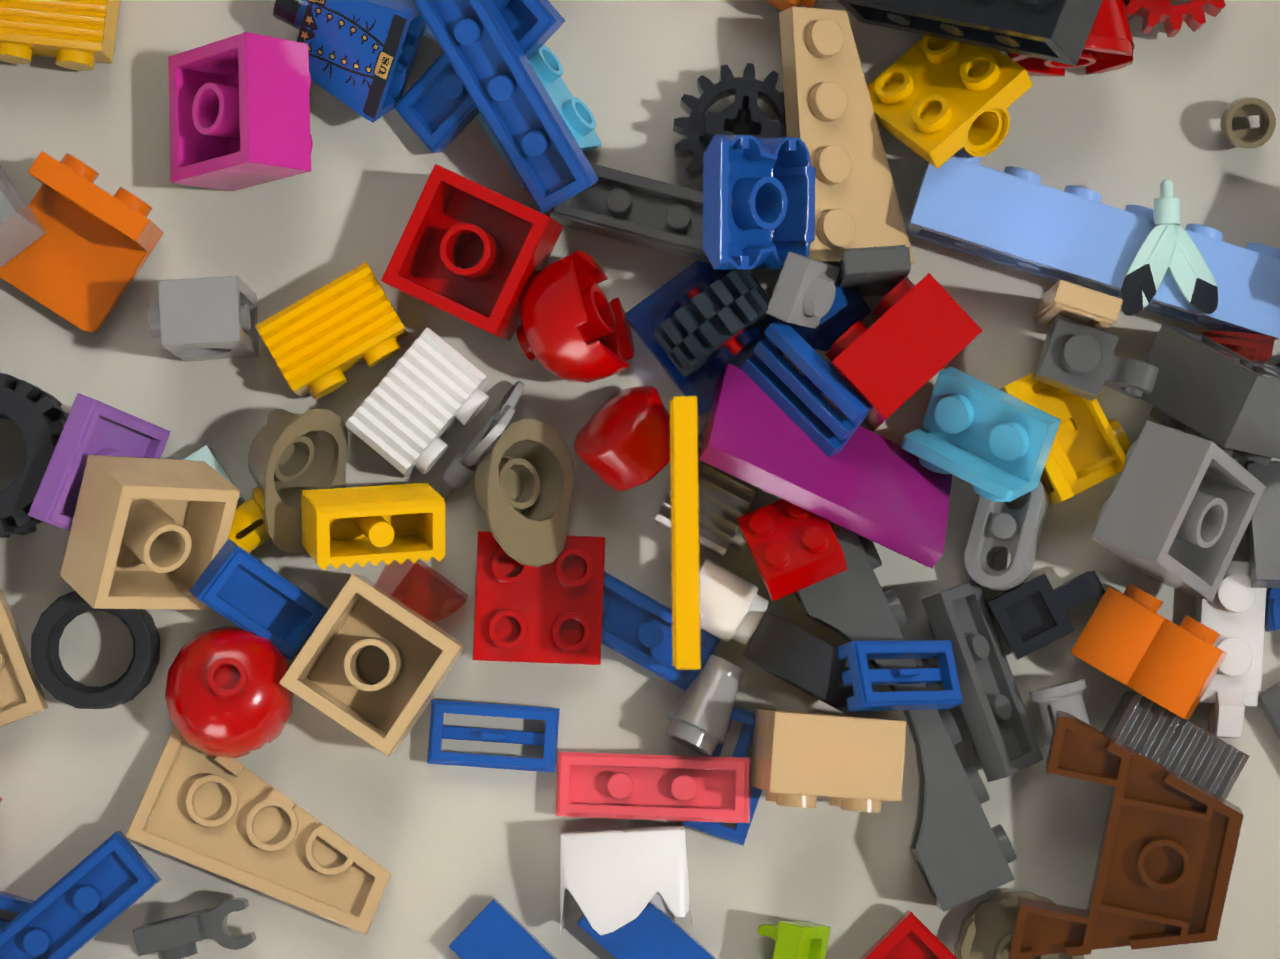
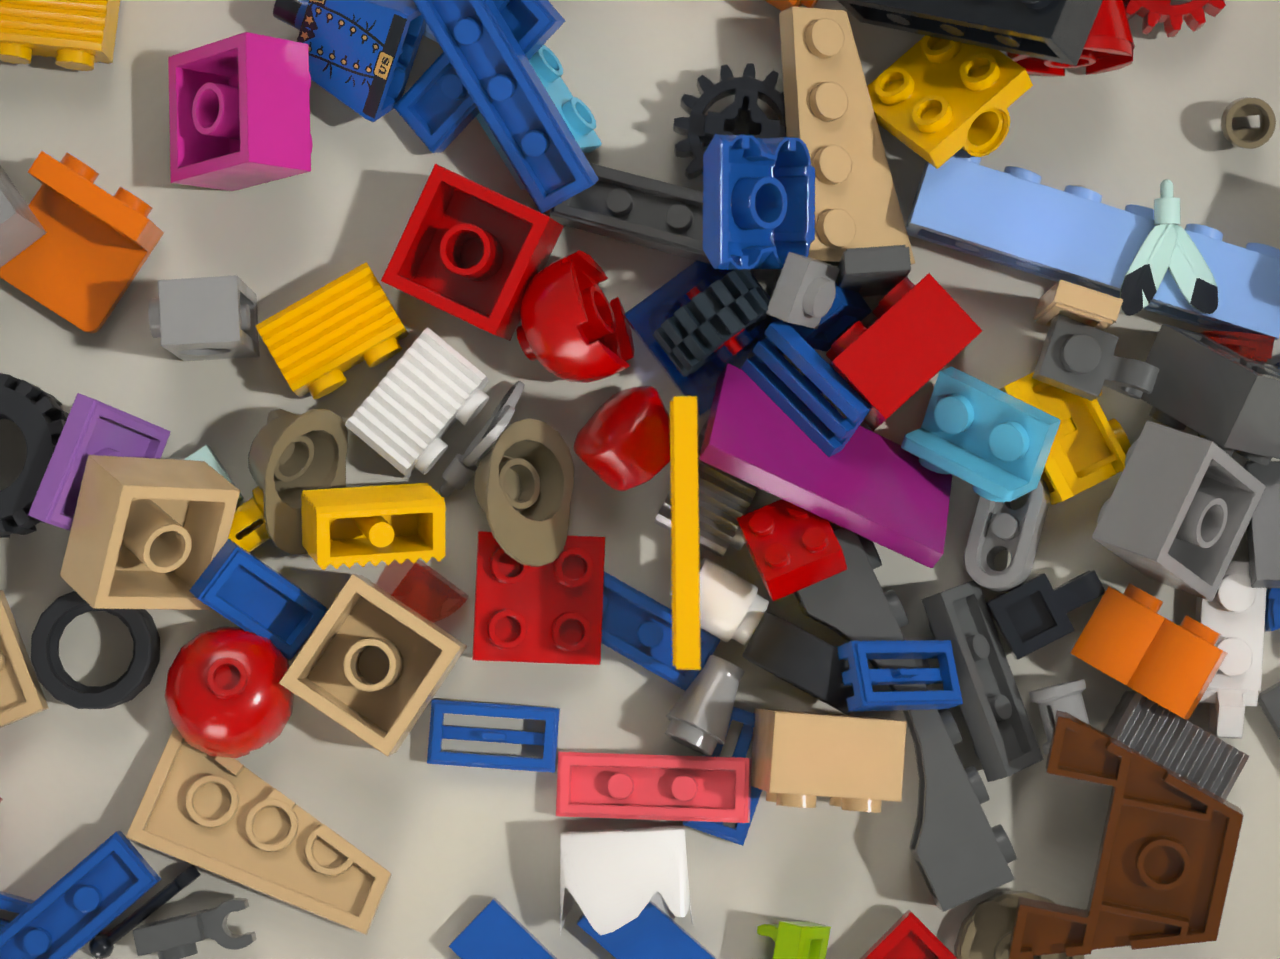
(103, 944): none -> black hinge

